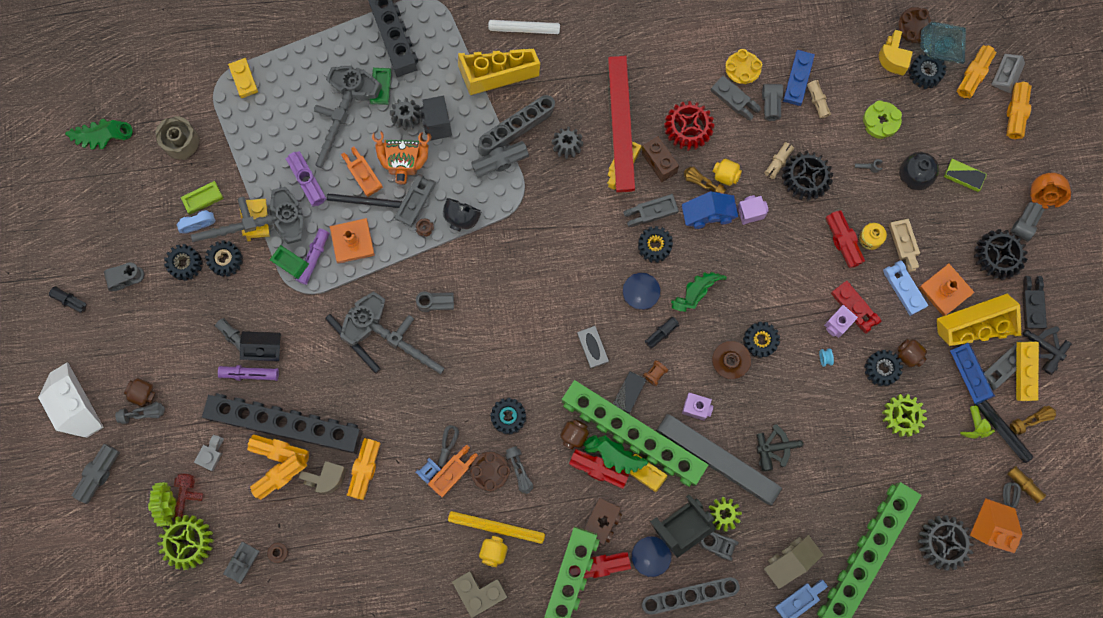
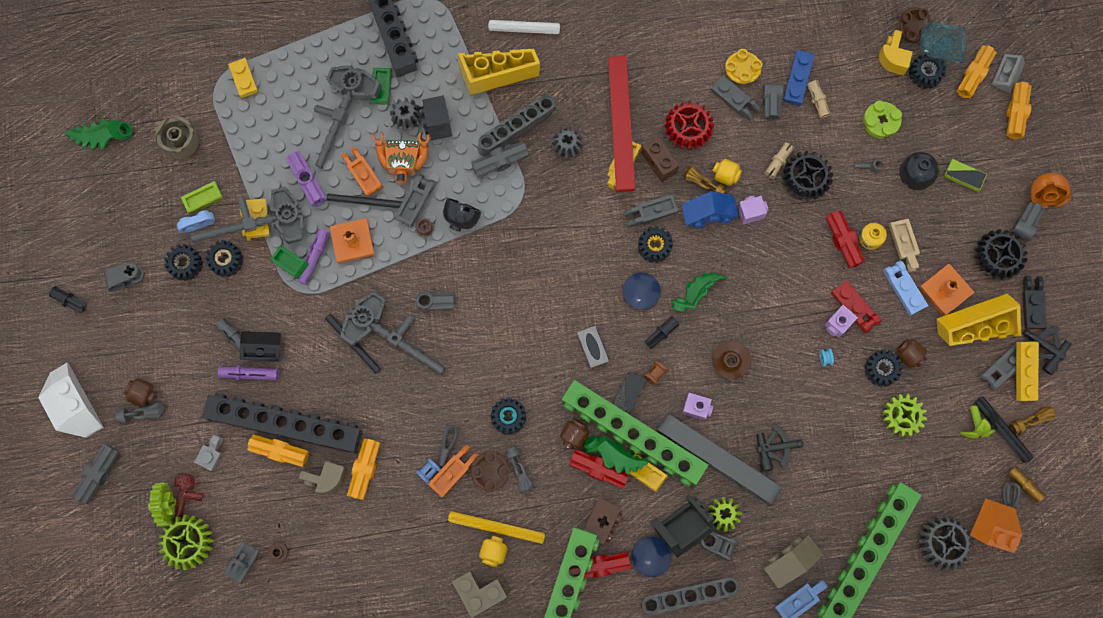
(278, 476): light orange piece -> none
(770, 335): black bush -> none
(972, 373): blue plate -> none

